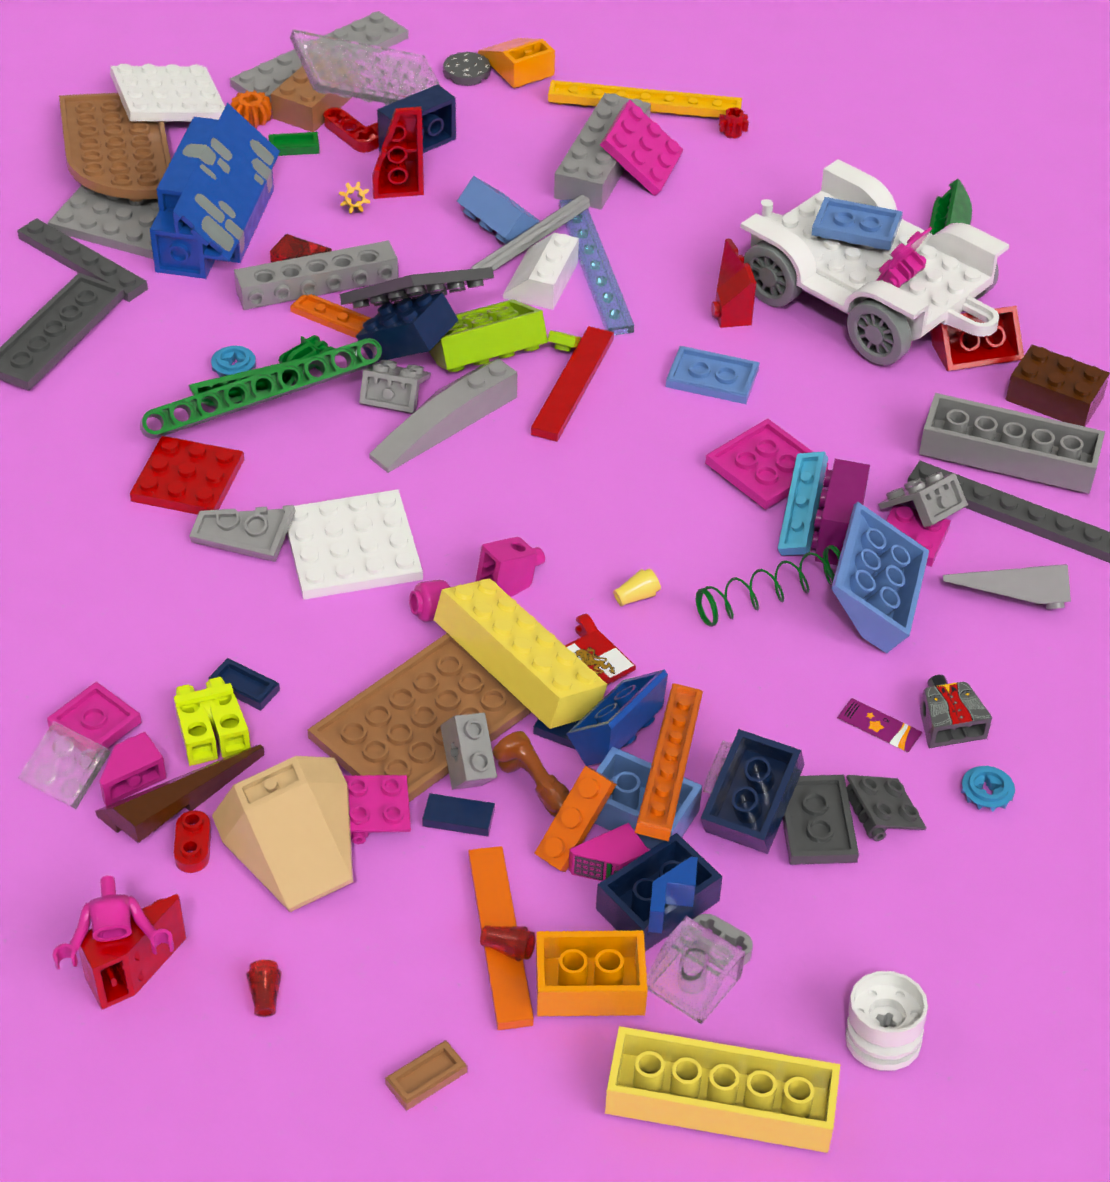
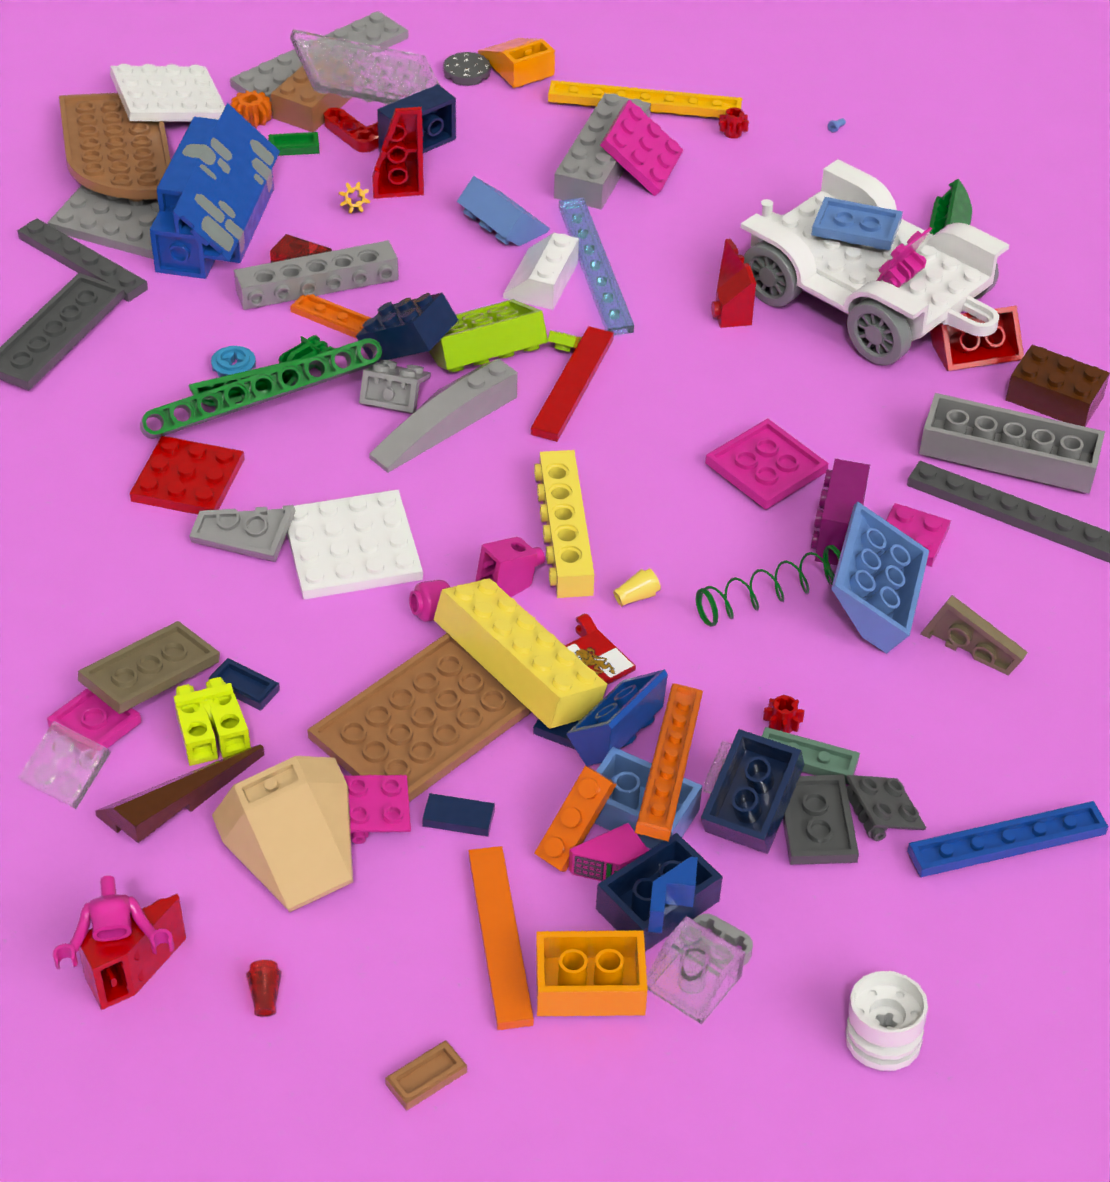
(131, 768): dark pink slope -> none
(148, 667): none -> dark tan plate
(192, 838): red plate -> none
(415, 286): dark grey plate -> none
(468, 750): light grey brick -> none
(510, 941): clear red cone -> none
(517, 752): dark orange piece -> none
(534, 234): light grey axle -> none
(566, 524): none -> light yellow brick
(712, 374): medium blue tile -> none
(723, 1089): light yellow brick -> none
(783, 714): none -> red gear
(802, 503): medium azure plate -> none
(818, 756): none -> sand green plate
(833, 125): none -> medium blue piece
(879, 725): magenta sticker -> none
(933, 499): light grey bracket -> none
(952, 713): dark grey torso -> none
(972, 633): none -> wing
(995, 779): dark azure gear -> none
(1007, 839): none -> blue plate
(1033, 584): light grey wedge -> none

